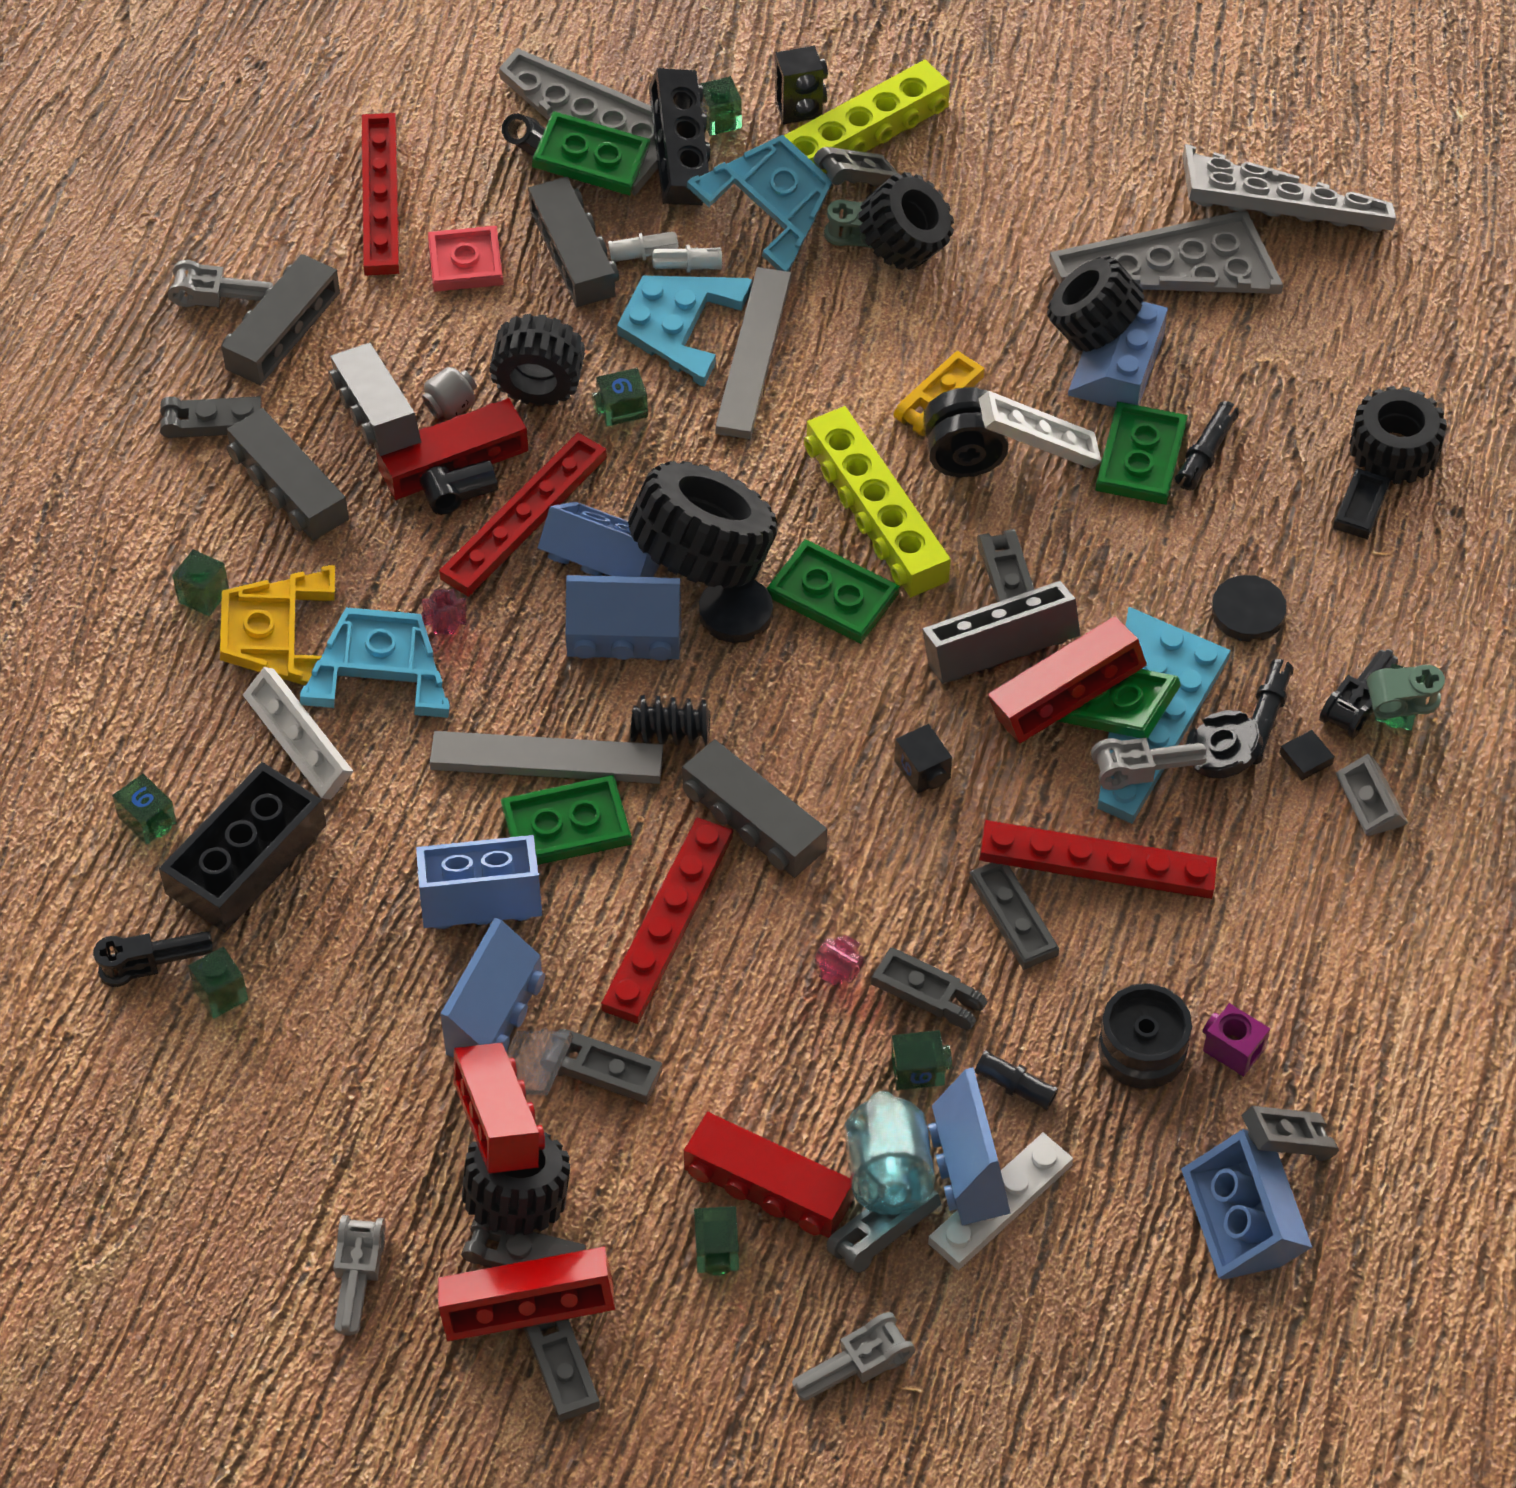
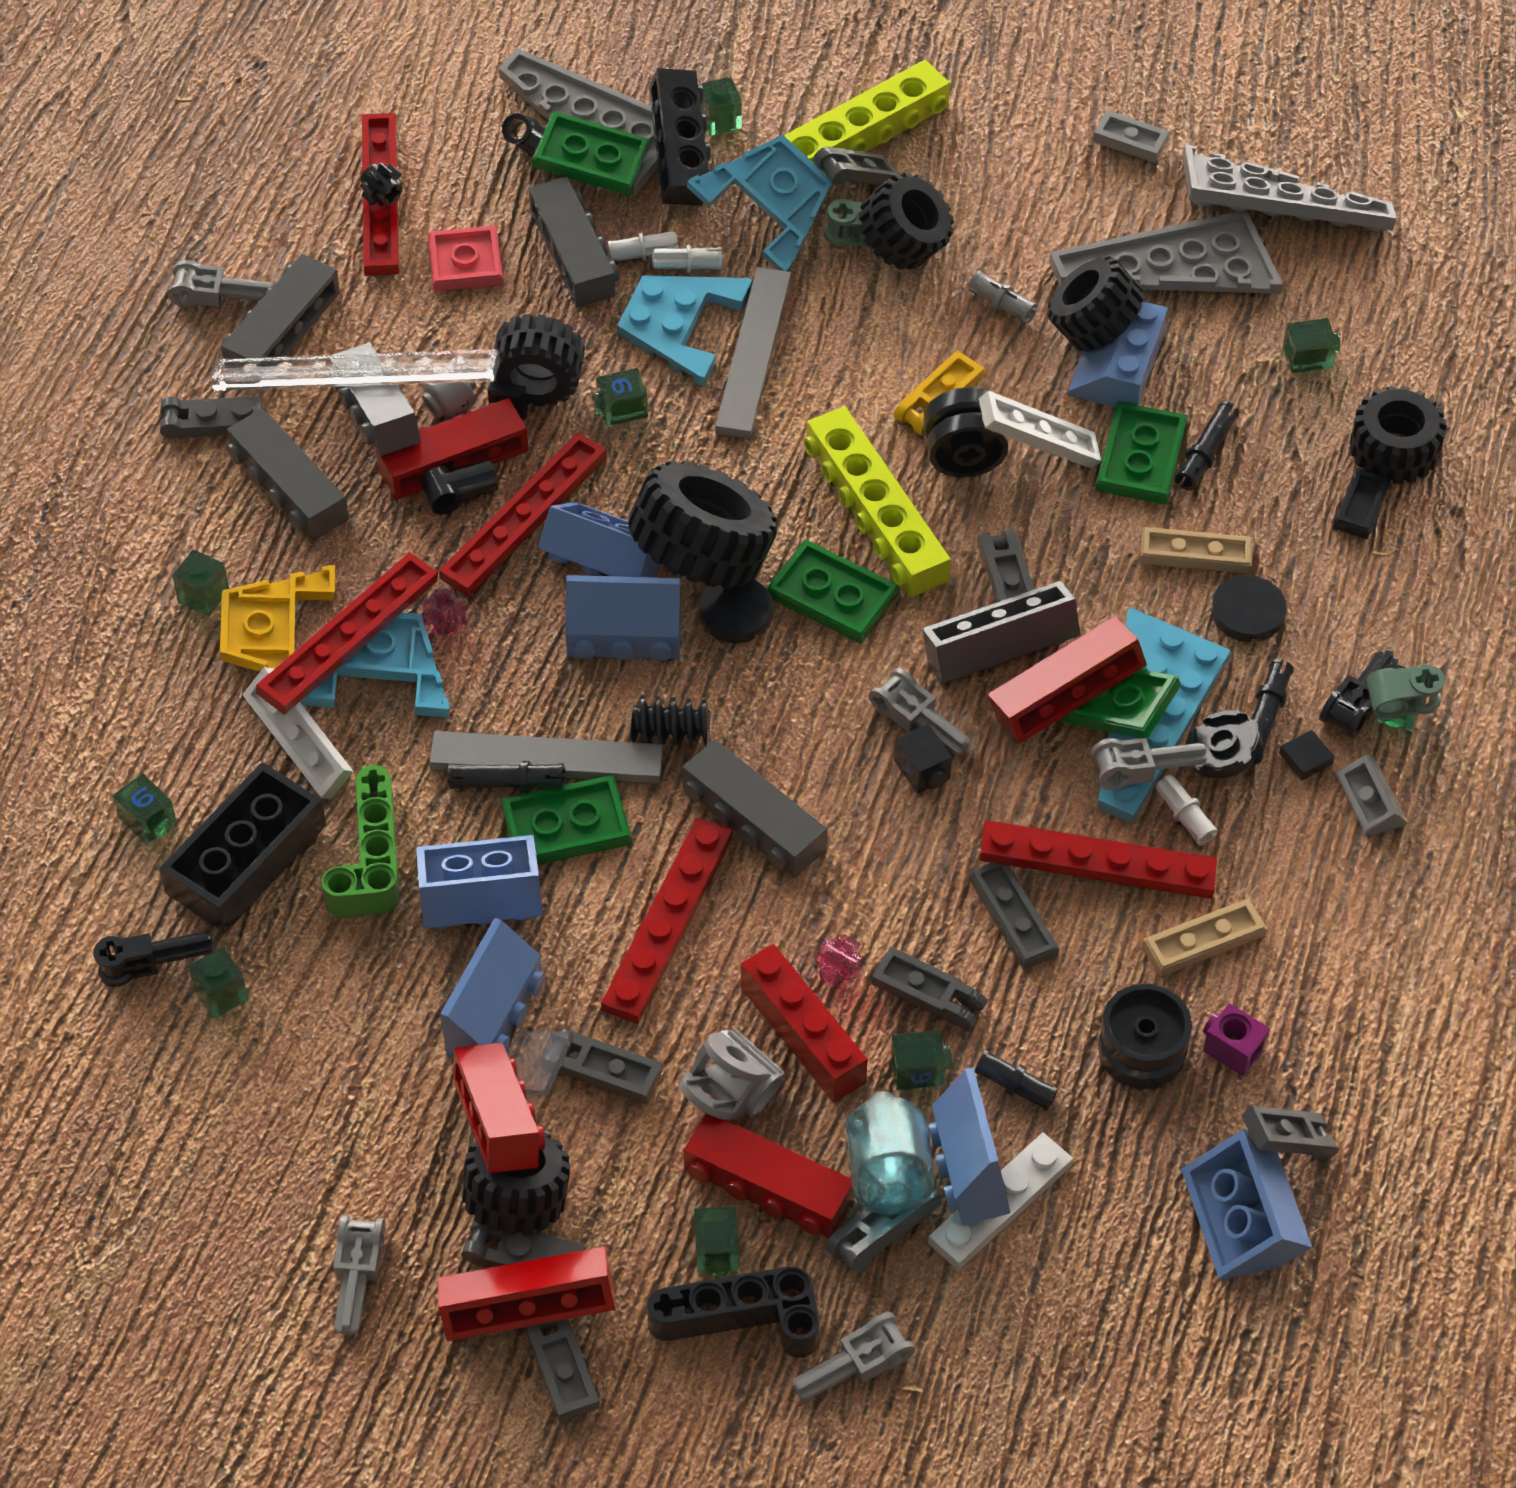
(346, 633): none -> red plate
(356, 370): none -> clear tile
(374, 839): none -> bright green beam
(381, 184): none -> black gear
(506, 776): none -> black pin
(517, 393): none -> black tile
(735, 1314): none -> black beam
(739, 1081): none -> light grey piece
(800, 84): black brick -> none
(804, 1023): none -> red brick
(914, 706): none -> light grey connector
(1002, 297): none -> light grey pin
(1131, 136): none -> light grey plate
(1186, 810): none -> white axle
(1196, 550): none -> tan tile
(1204, 937): none -> tan tile
(1310, 345): none -> clear green brick

